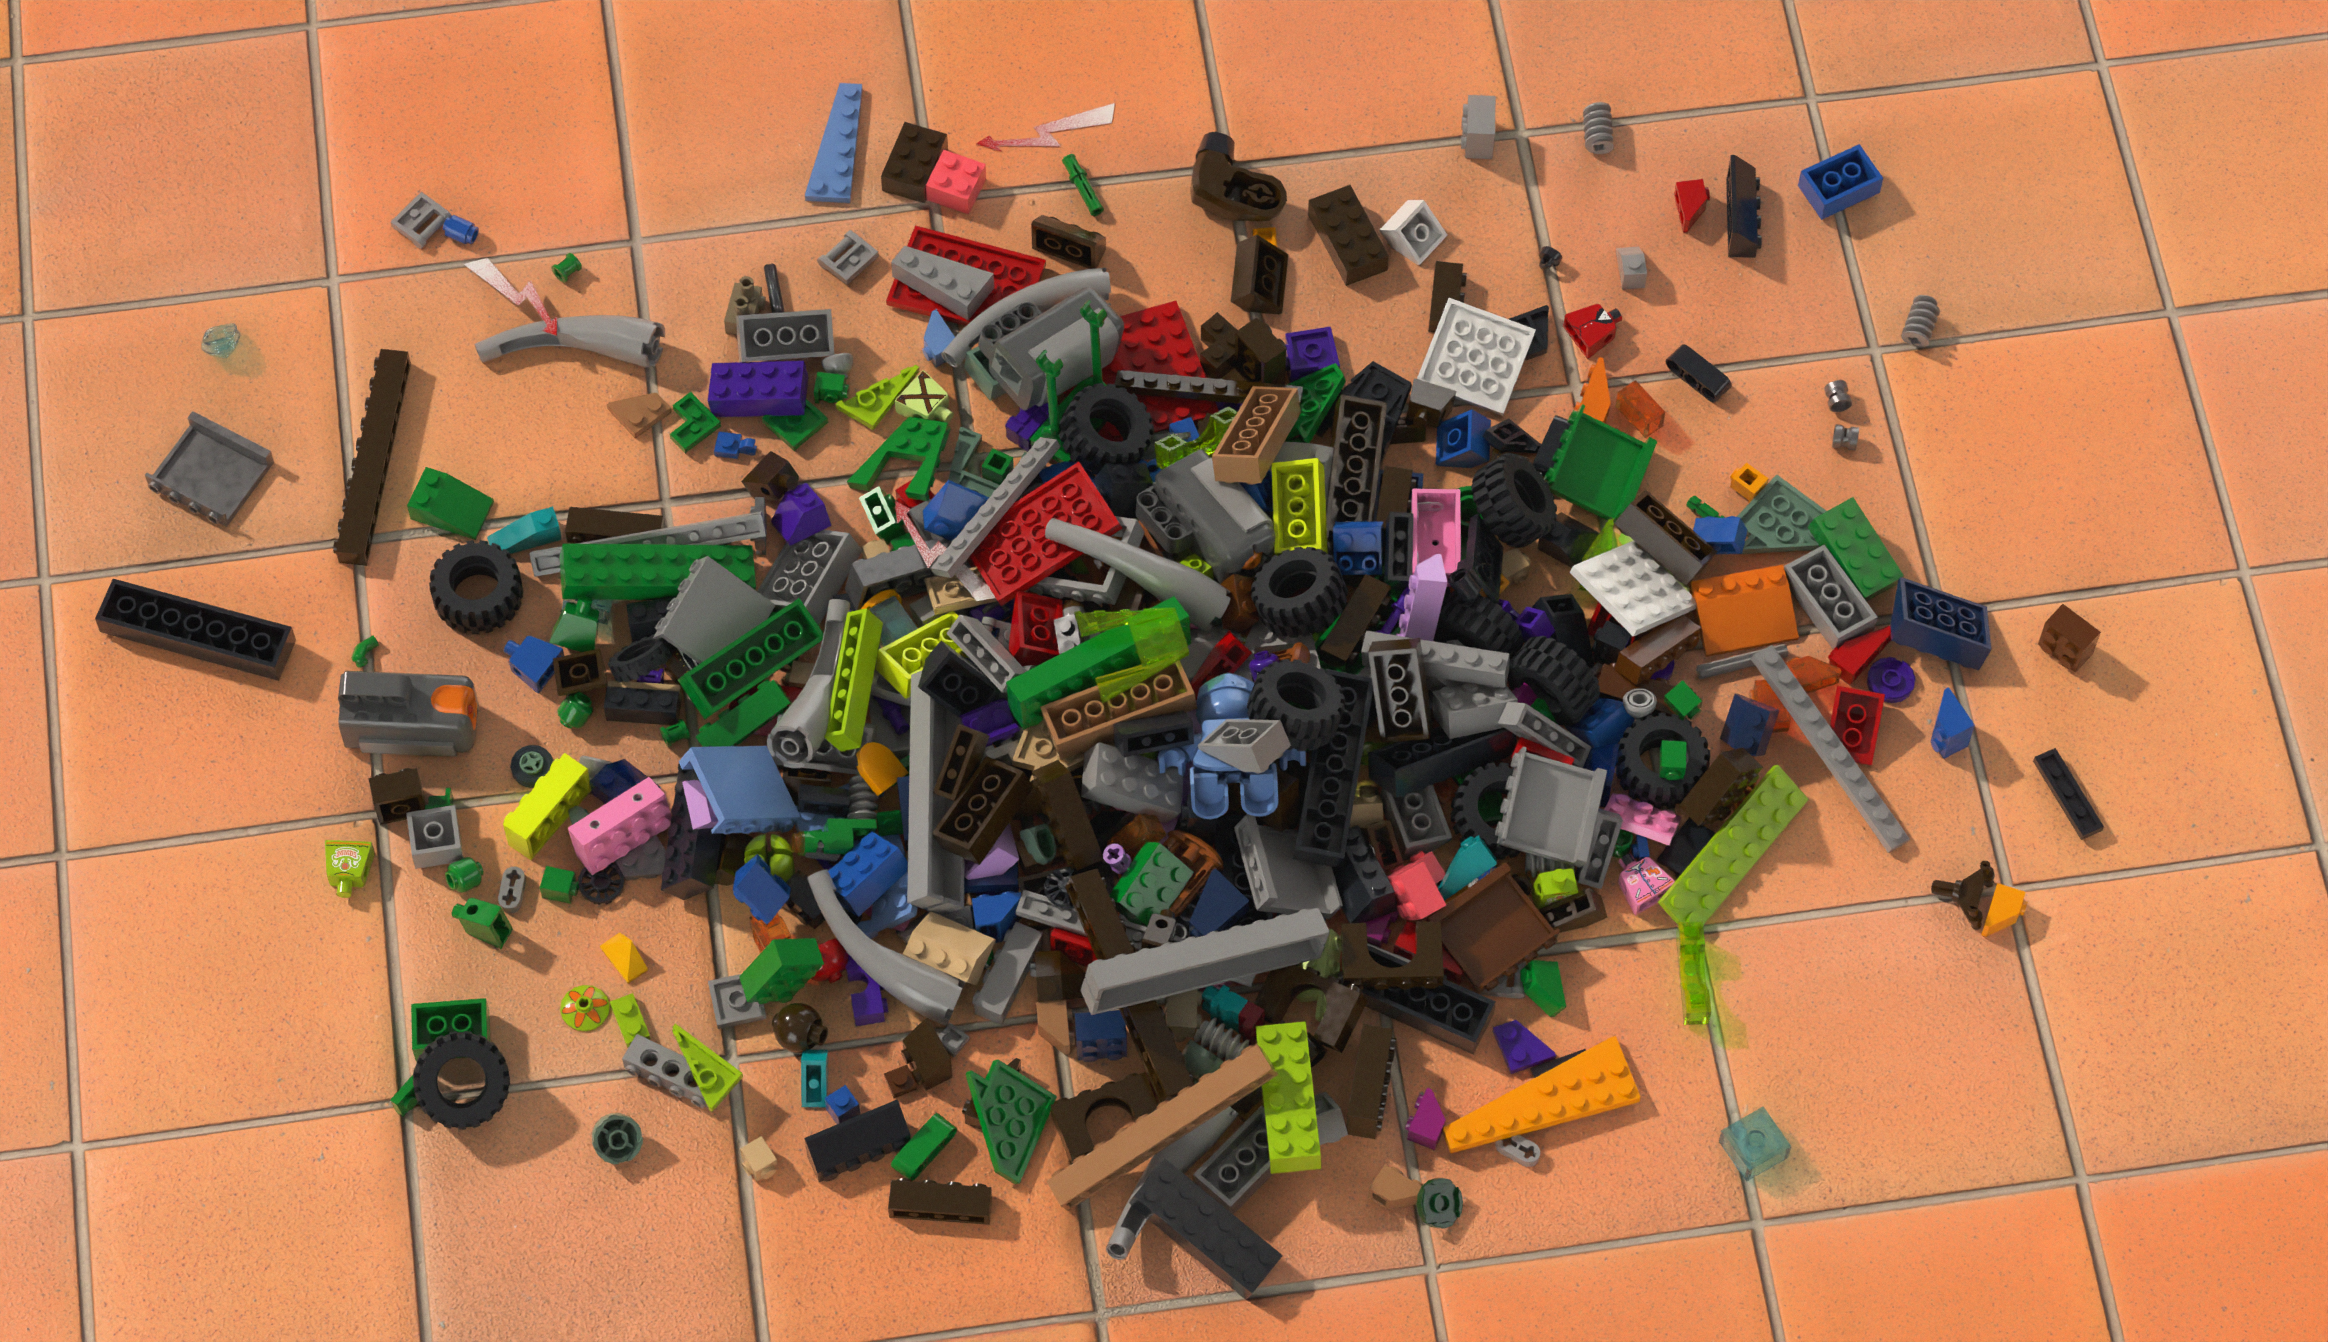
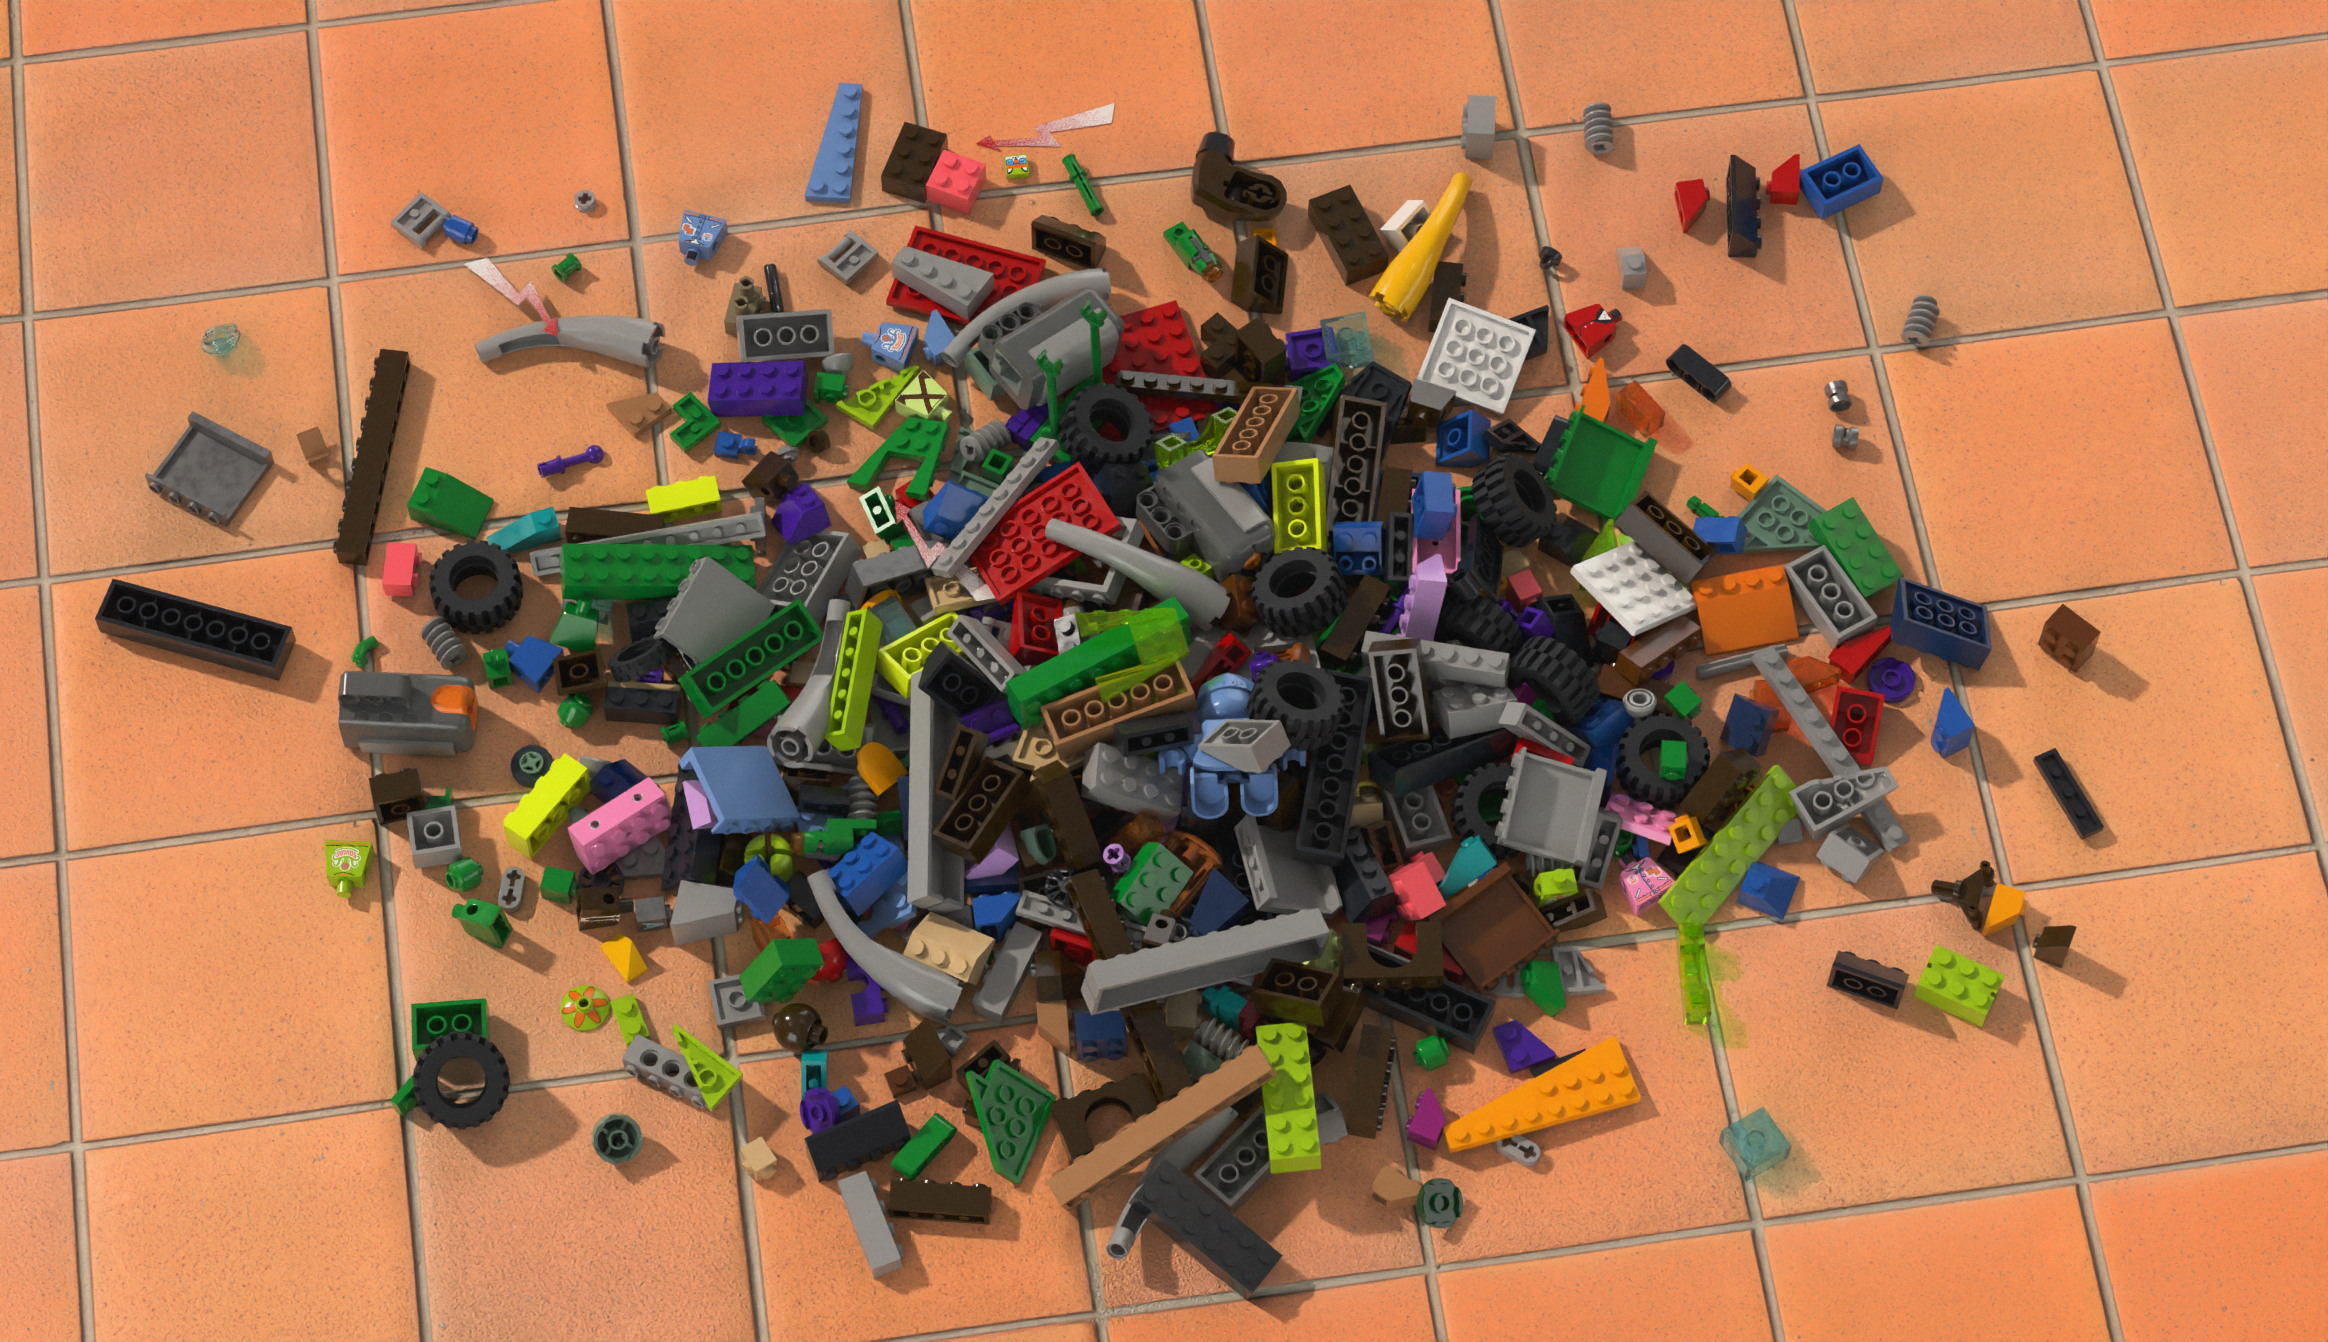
(312, 445): none -> medium nougat bracket
(400, 569): none -> coral brick
(443, 643): none -> light grey piece
(497, 668): none -> green brick
(590, 205): none -> light grey bush
(593, 454): none -> dark purple pin
(601, 907): none -> dark brown torso
(652, 914): none -> flat silver brick
(685, 499): none -> neon yellow brick
(700, 236): none -> medium blue torso
(704, 912): none -> light grey slope
(788, 453): none -> light grey plate
(817, 441): none -> dark brown tile
(819, 1110): none -> dark purple tile
(870, 1224): none -> light grey brick
(892, 345): none -> medium blue torso
(980, 442): none -> light grey piece
(981, 1062): none -> dark brown brick
(1016, 166): none -> tile
(1193, 252): none -> green plate
(1298, 992): none -> dark brown brick
(1348, 340): none -> clear light blue slope
(1413, 268): none -> yellow brick
(1431, 1052): none -> green head
(1433, 505): none -> blue brick
(1522, 590): none -> coral brick
(1575, 972): none -> light grey wing
(1680, 836): none -> light orange brick
(1768, 889): none -> blue slope
(1785, 182): none -> red slope
(1791, 832): none -> light grey tile
(1834, 801): none -> light grey wedge
(1849, 853): none -> light grey slope
(1867, 979): none -> black slope
(1959, 985): none -> lime piece
(2053, 944): none -> dark brown slope

